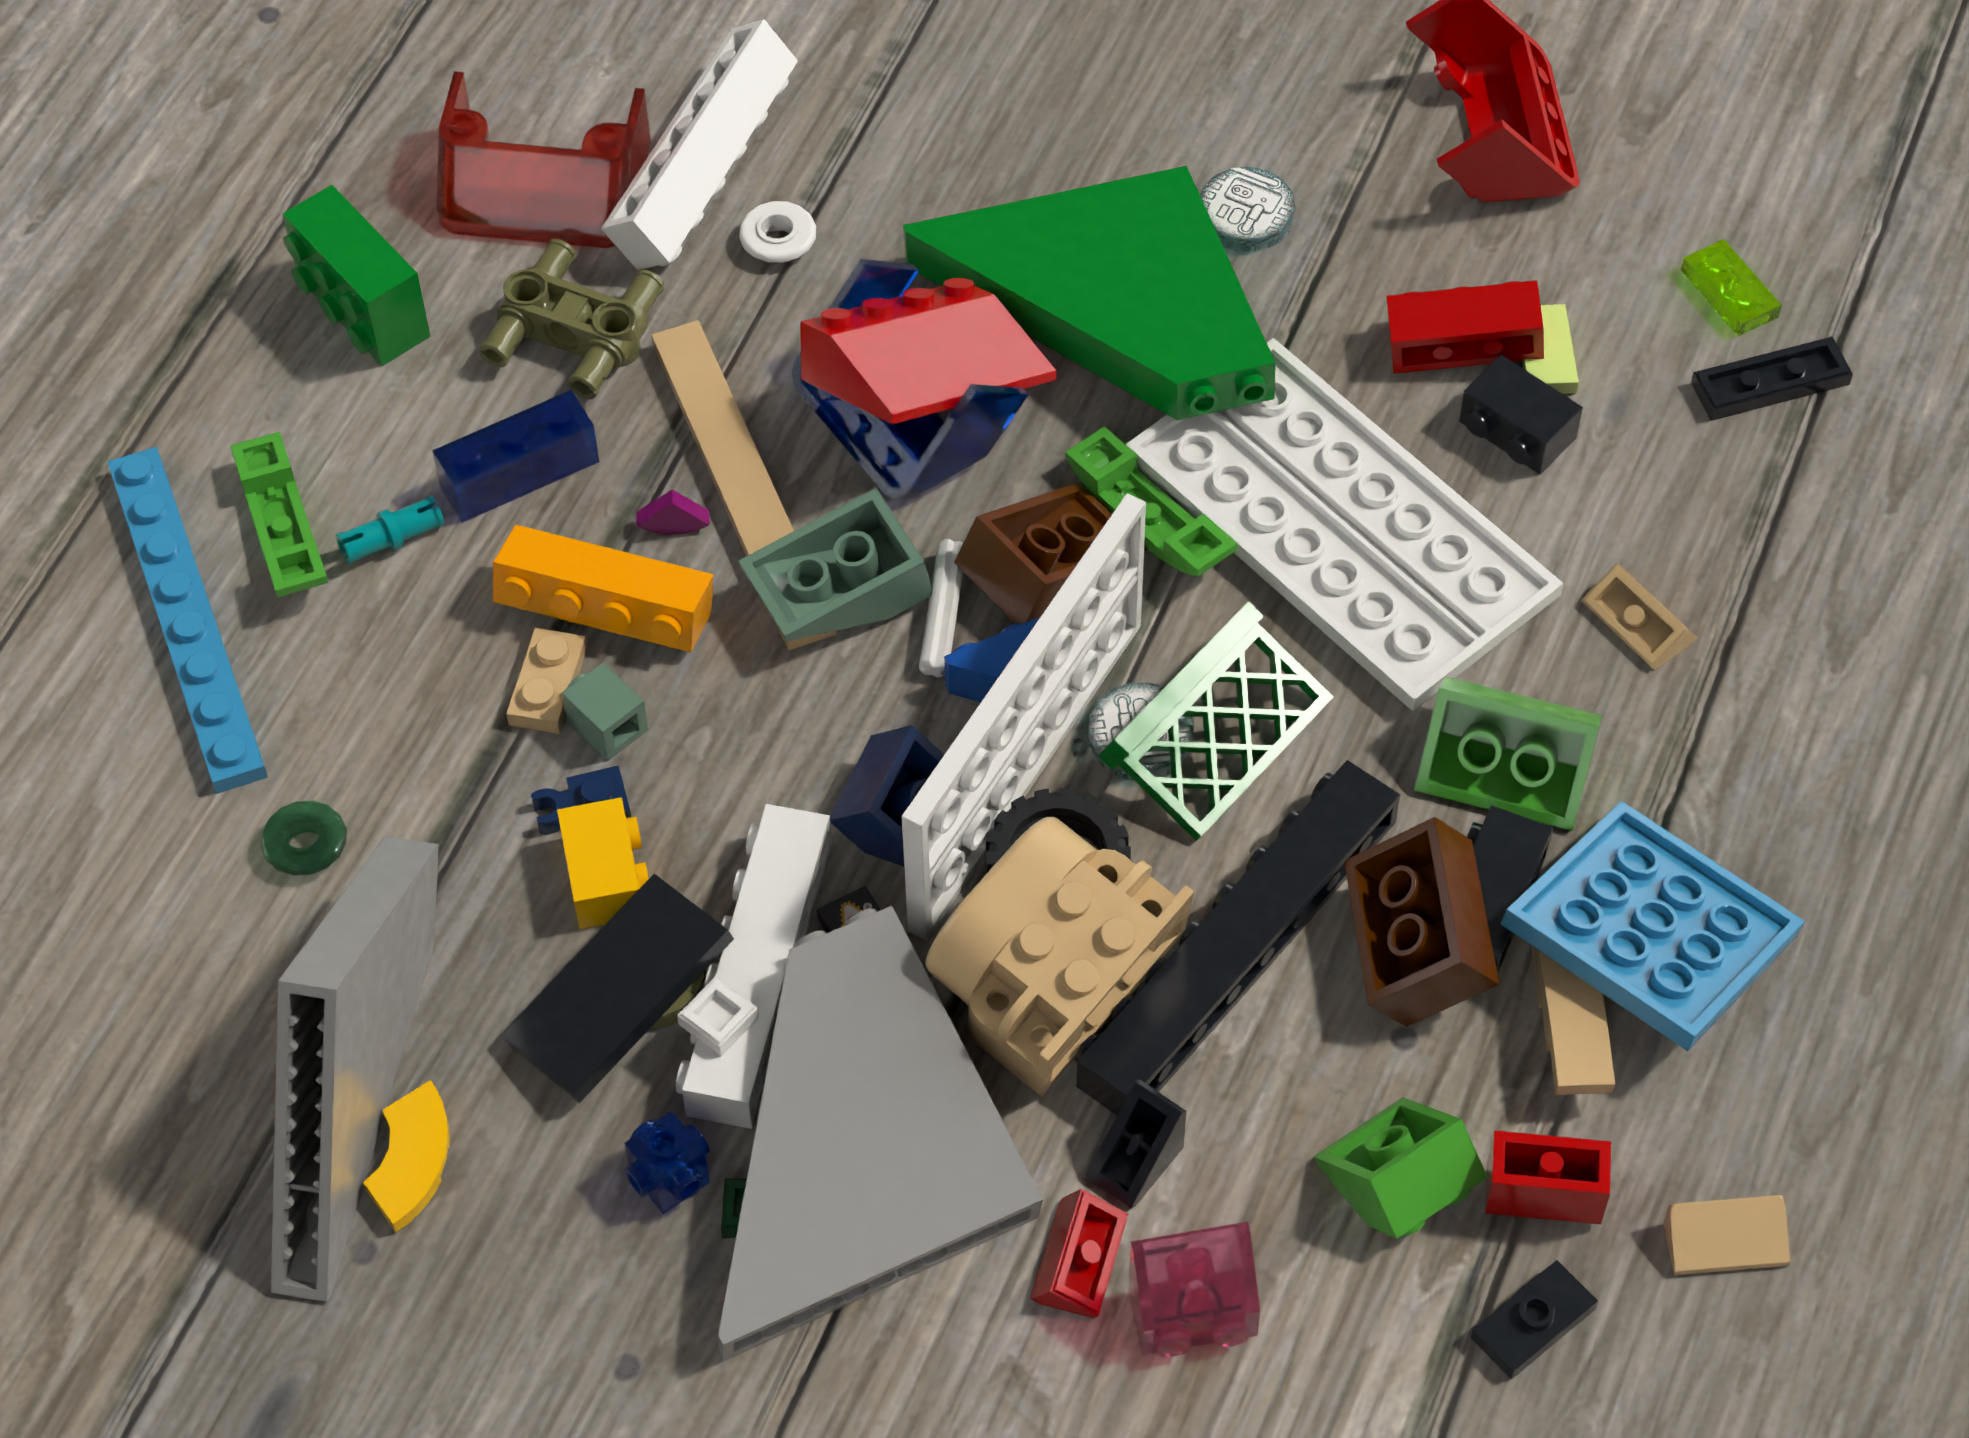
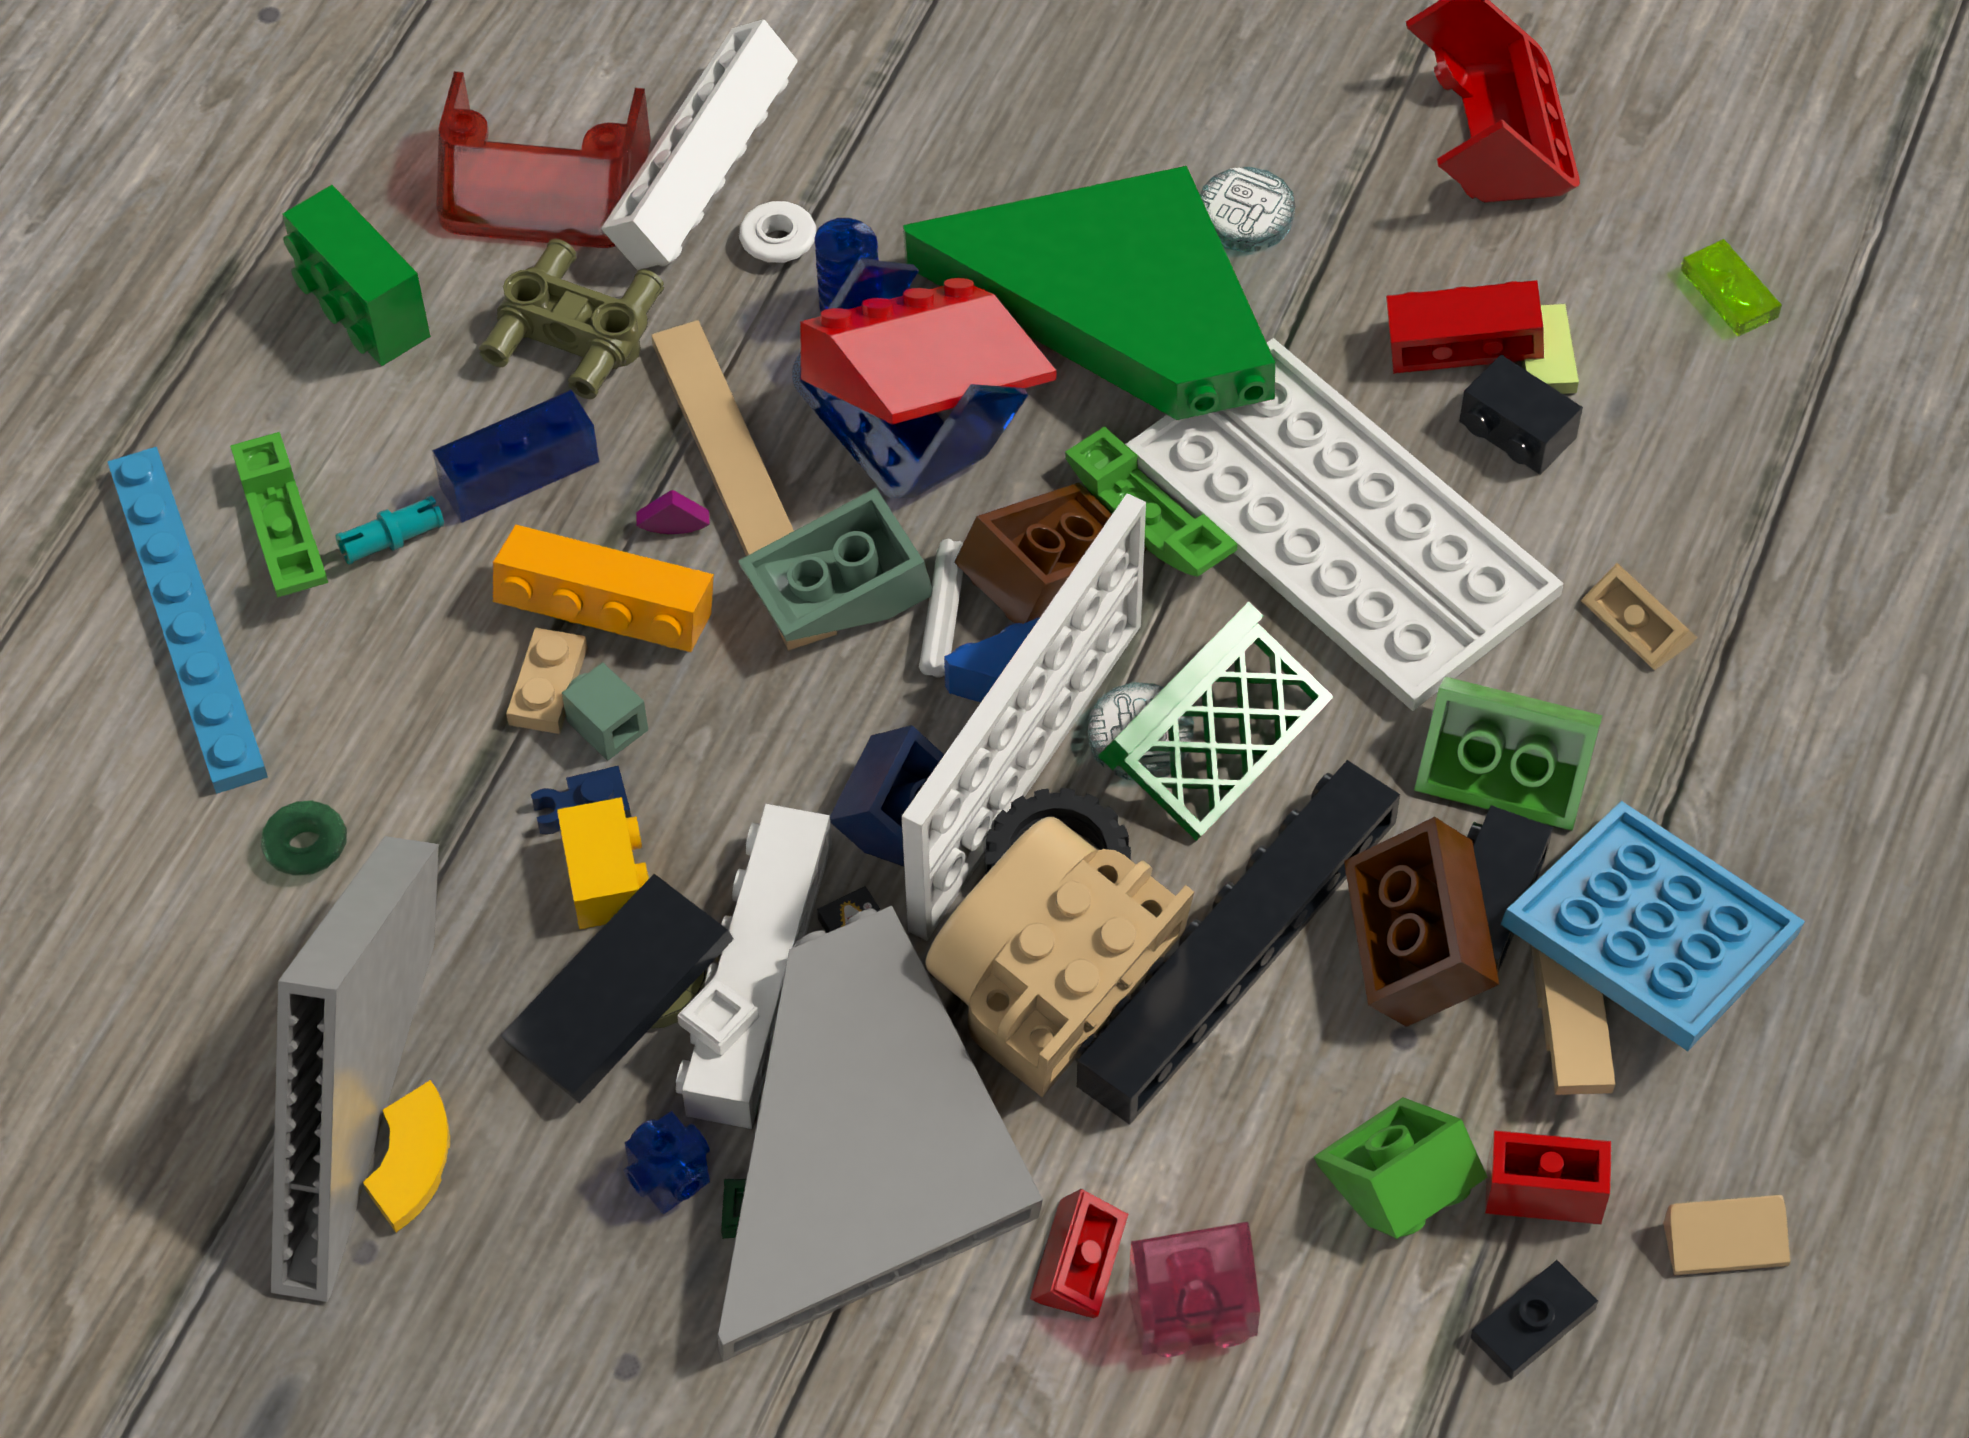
(837, 251): none -> clear blue piece
(1139, 1144): black slope -> none
(1771, 378): black tile -> none

